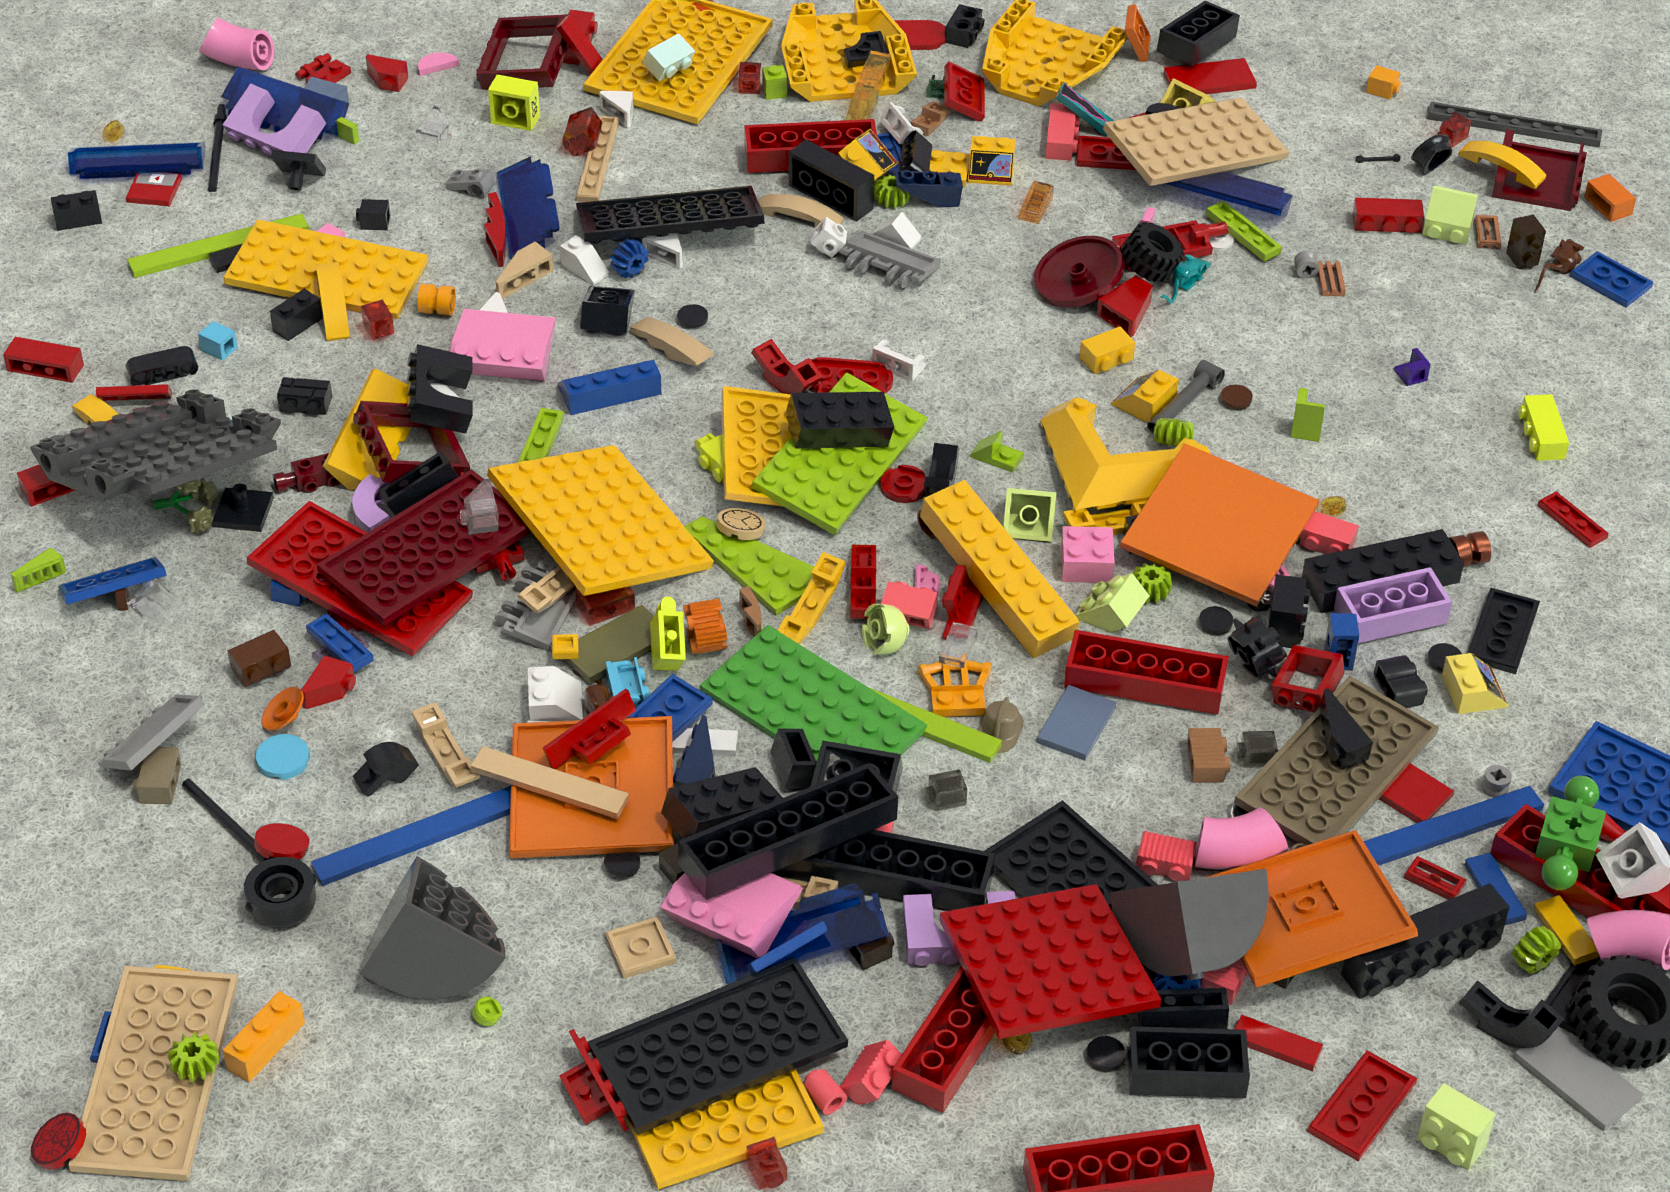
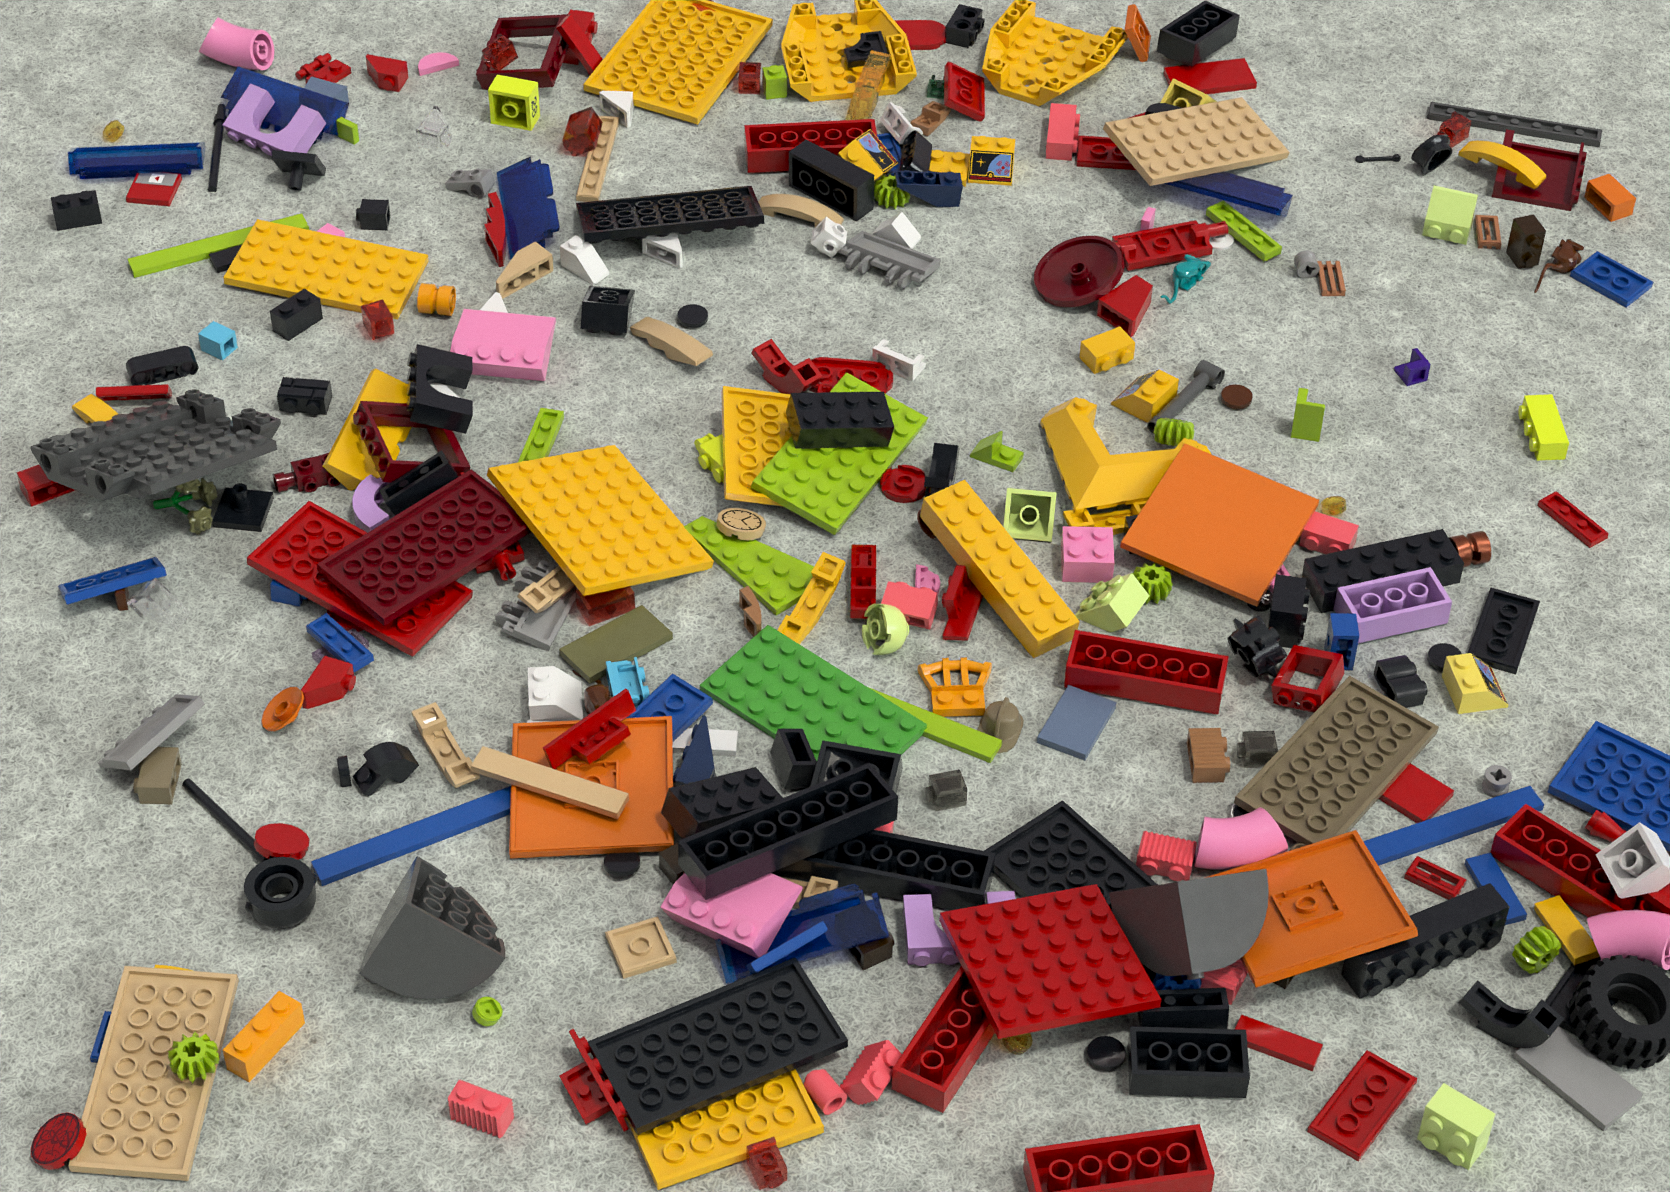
(43, 359): red brick -> none
(44, 566): lime slope -> none
(259, 658): reddish brown brick -> none
(282, 756): medium azure tile -> none
(332, 301): yellow slope -> none
(344, 772): none -> black tile
(480, 510): clear slope -> none
(480, 1108): none -> coral brick
(499, 53): none -> clear red brick
(565, 646): yellow tile -> none
(611, 387): blue slope -> none
(629, 258): blue gear -> none
(667, 636): neon yellow brick -> none
(669, 57): light aqua brick -> none
(705, 626): orange brick -> none
(958, 645): clear tile -> none
(1037, 201): clear orange slope -> none
(1082, 107): teal tile -> none
(1152, 252): black tyre -> none
(1216, 620): black piece -> none
(1344, 738): black slope -> none
(1383, 82): light orange brick -> none
(1388, 215): red brick -> none
(1570, 833): bright green brick -> none

